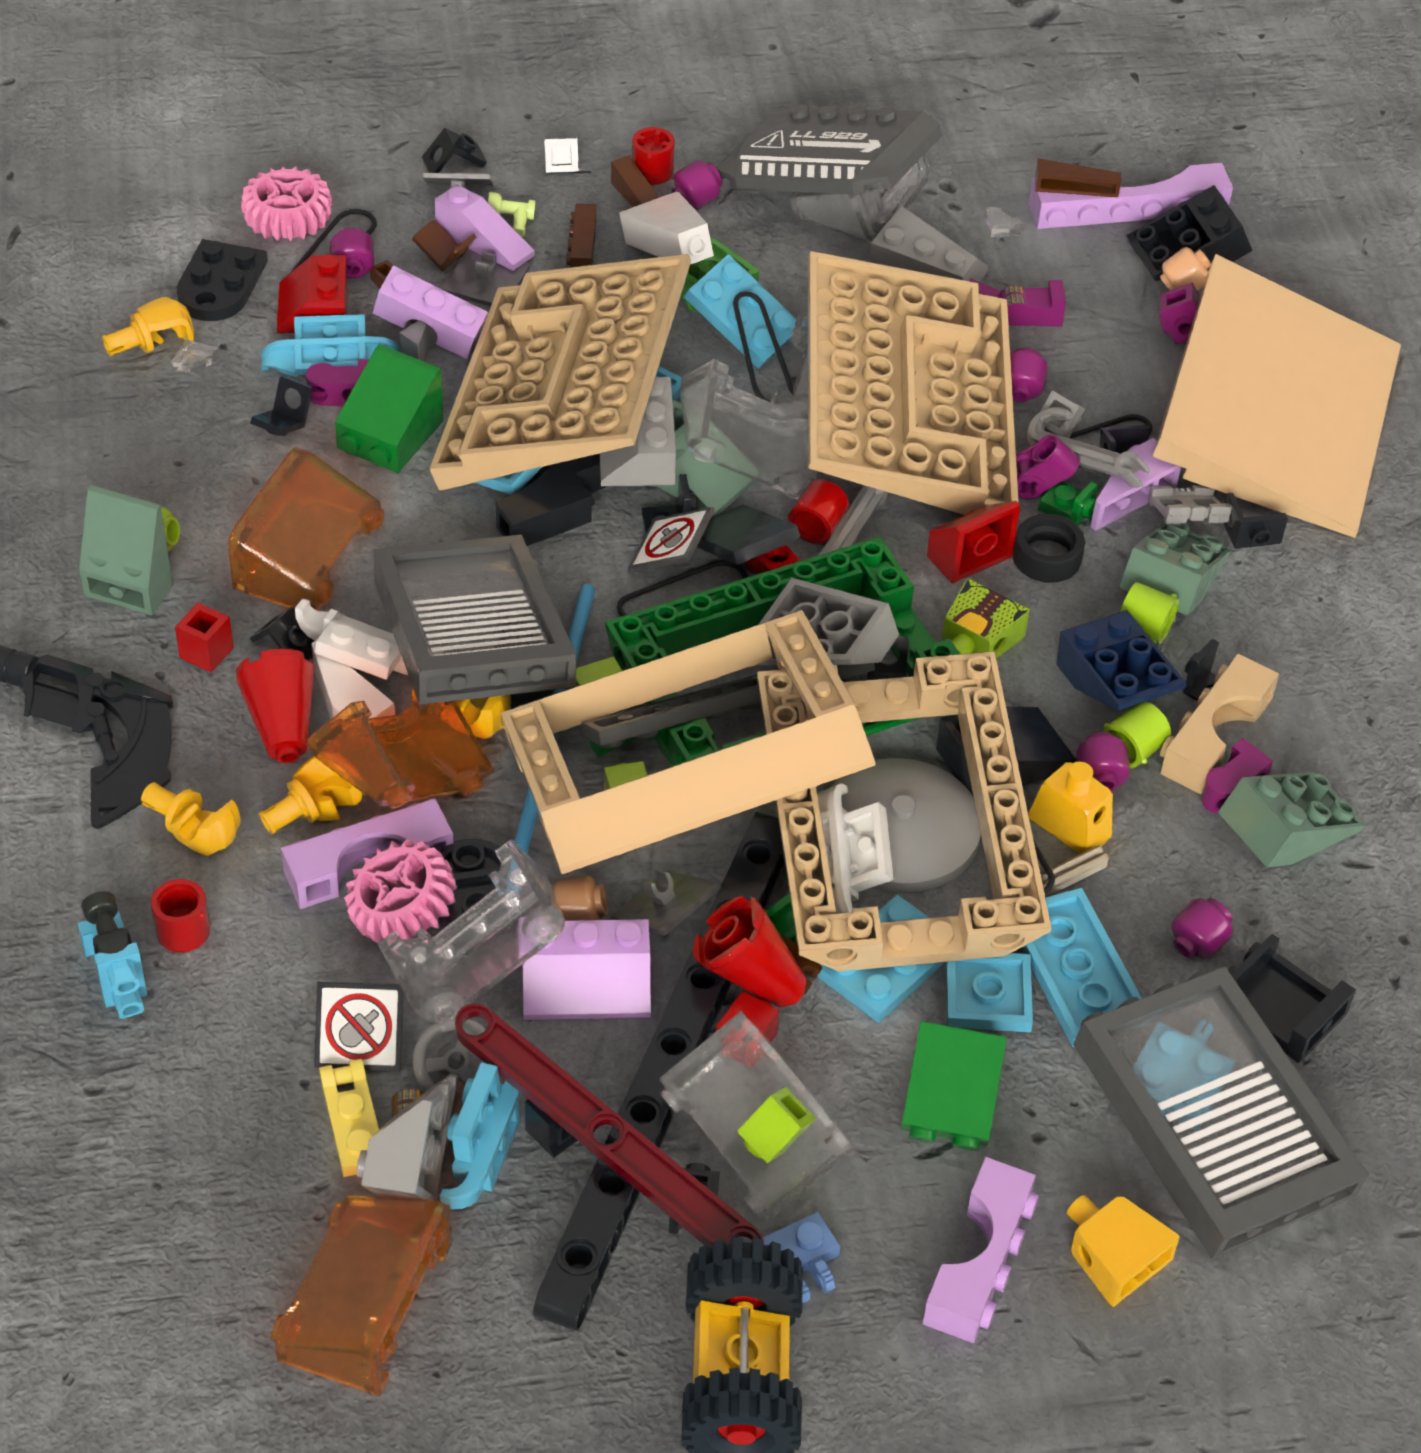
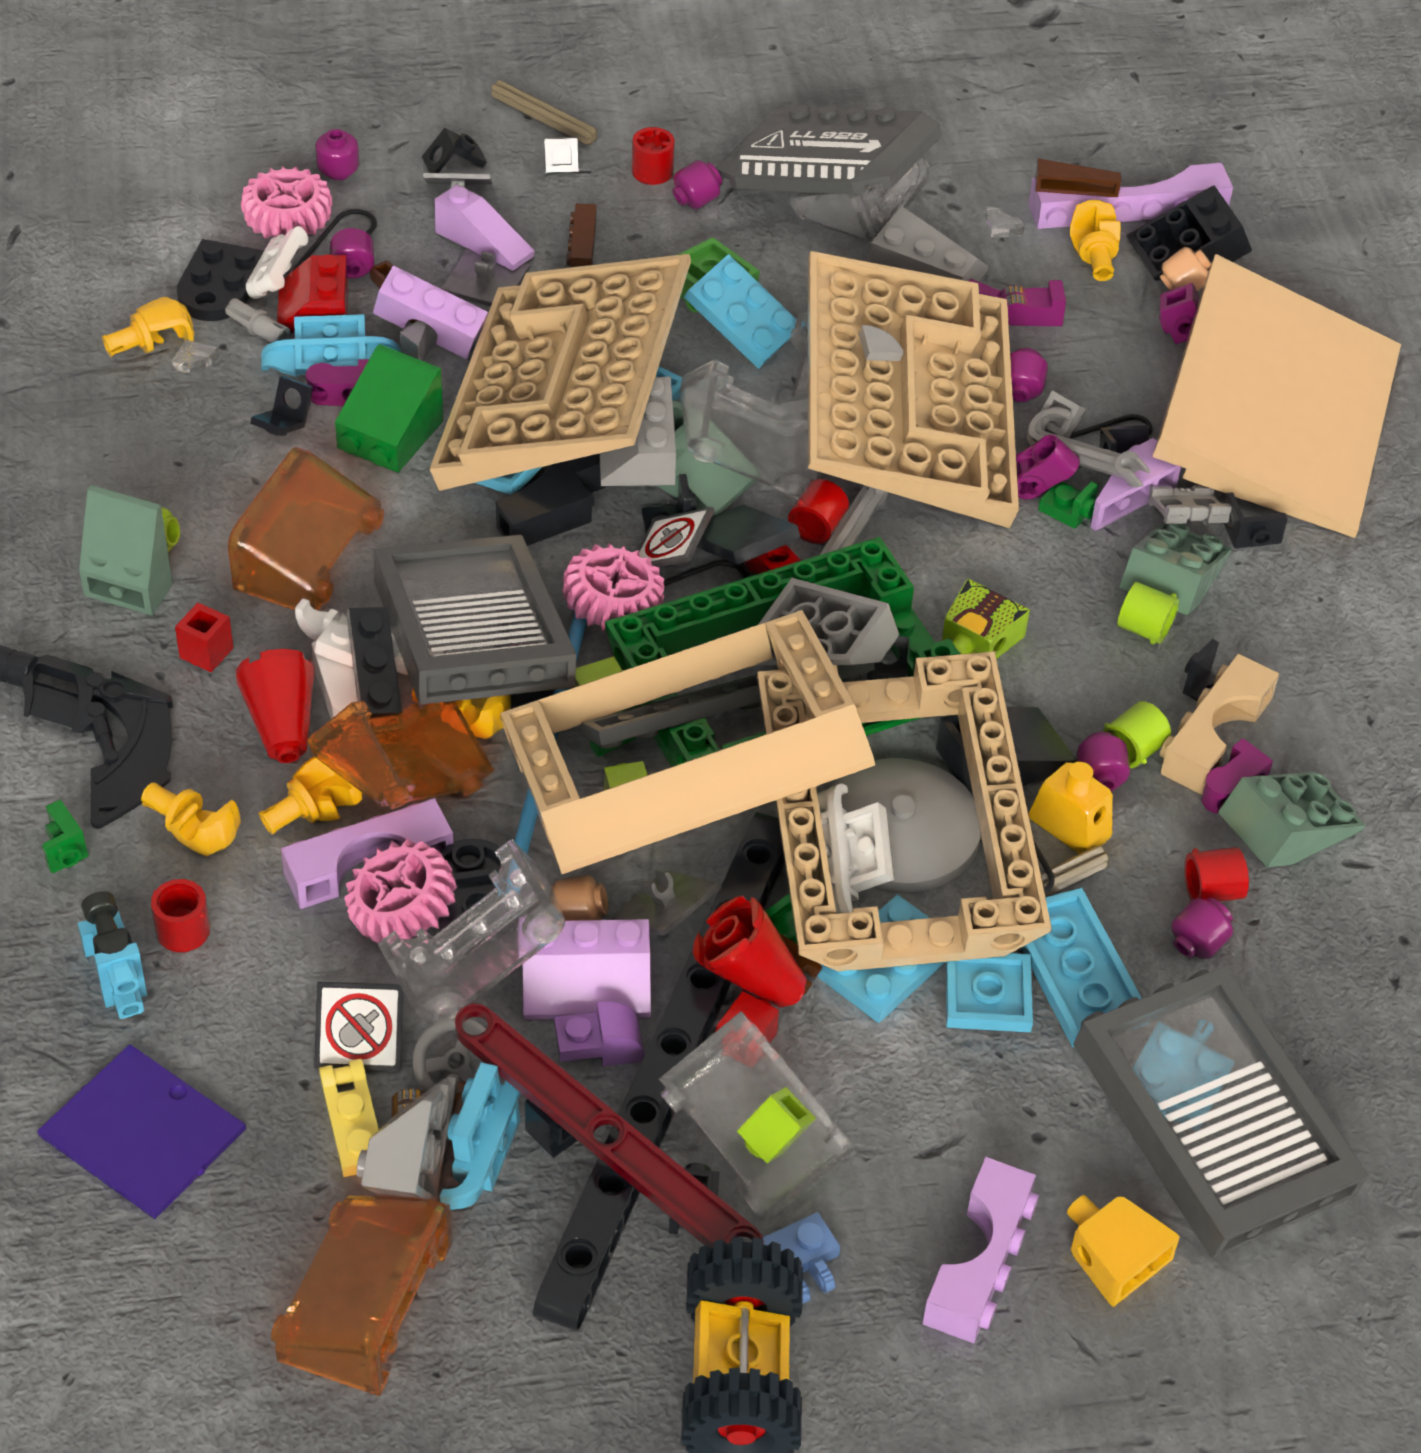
(66, 839): none -> green bracket
(142, 1131): none -> dark purple piece
(257, 321): none -> light grey axle
(275, 263): none -> white plate
(286, 633): black bracket -> none
(337, 154): none -> magenta head
(374, 660): none -> black plate
(440, 245): reddish brown bracket -> none
(521, 210): yellowish green piece -> none
(544, 112): none -> dark tan axle
(594, 574): none -> bright pink gear
(607, 1034): none -> medium lavender brick
(631, 182): reddish brown piece -> none
(667, 228): white slope -> none
(745, 346): black piece -> none
(879, 344): none -> light grey tile
(953, 1085): green slope -> none
(974, 540): red slope -> none
(1045, 567): black tyre -> none
(1096, 236): none -> yellow piece
(1116, 662): dark blue slope -> none
(1216, 874): none -> red piece
(1289, 1000): black panel -> none

